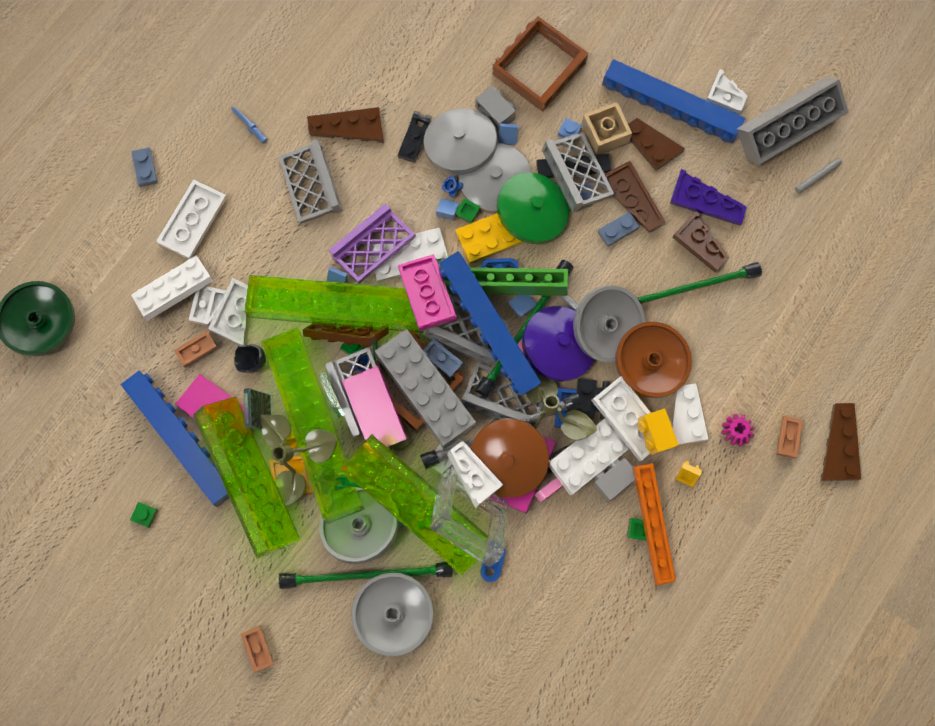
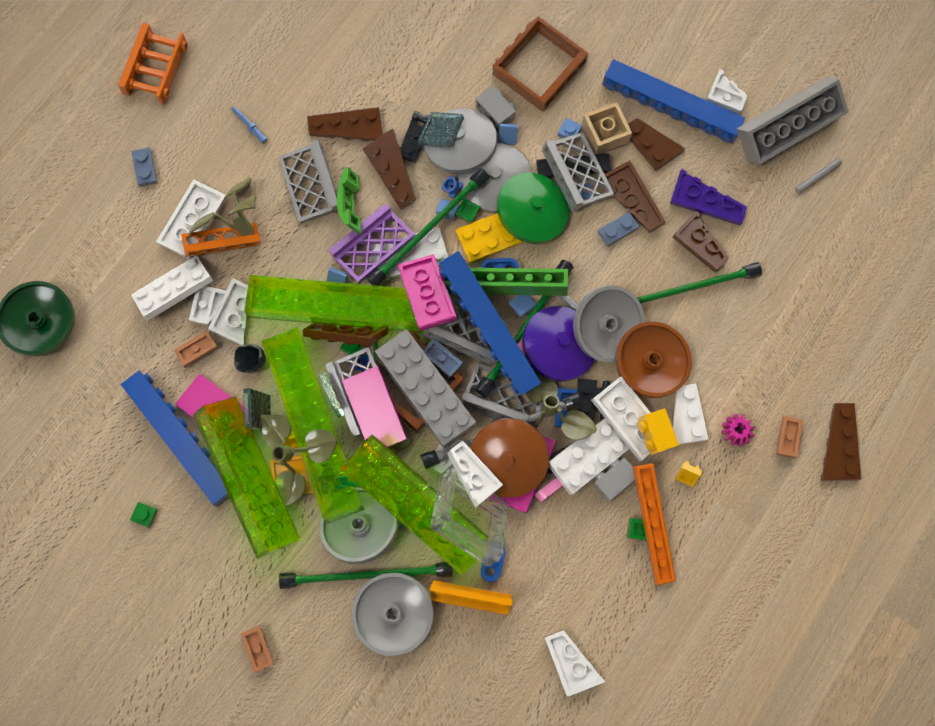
(140, 52): none -> orange fence
(220, 244): none -> orange fence
(241, 223): none -> olive plant
(347, 187): none -> bright green slope
(388, 162): none -> reddish brown wing
(440, 129): none -> clear light blue tile
(470, 597): none -> light orange fence
(478, 179): none -> green hose
(571, 665): none -> white wing

